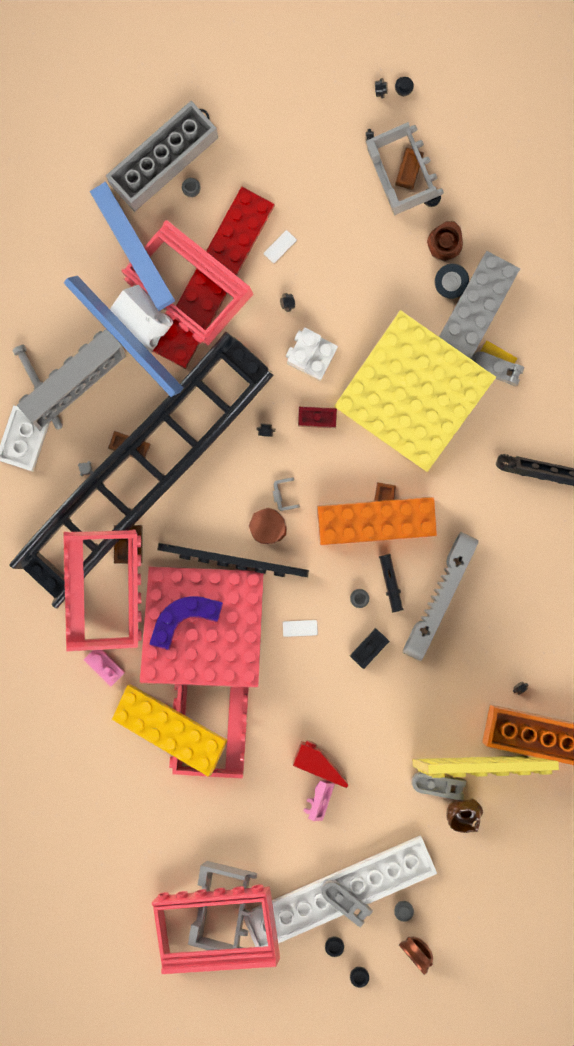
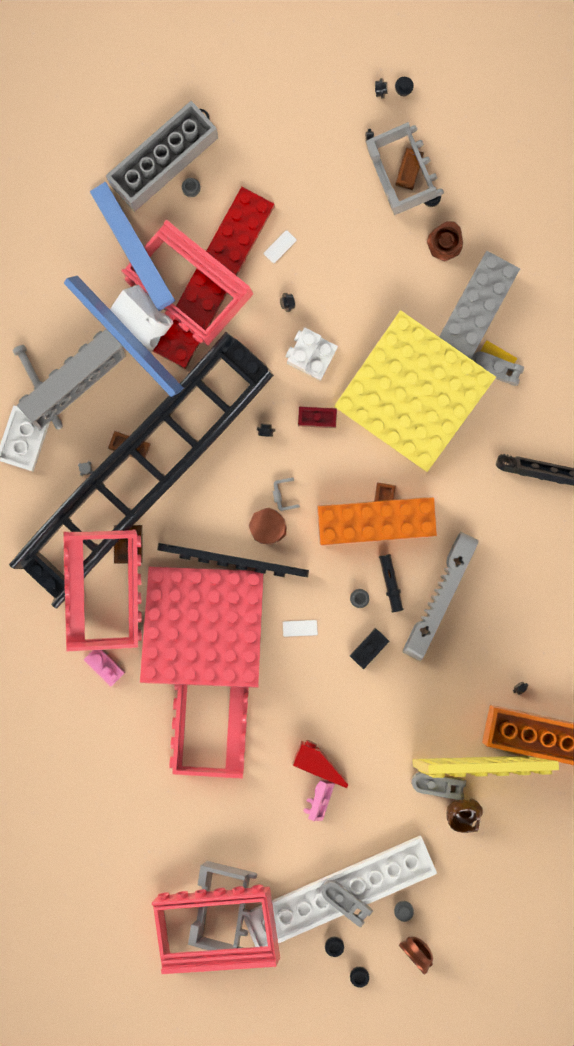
(169, 730): yellow plate -> none
(177, 612): dark purple plate -> none
(451, 280): black wheel -> none

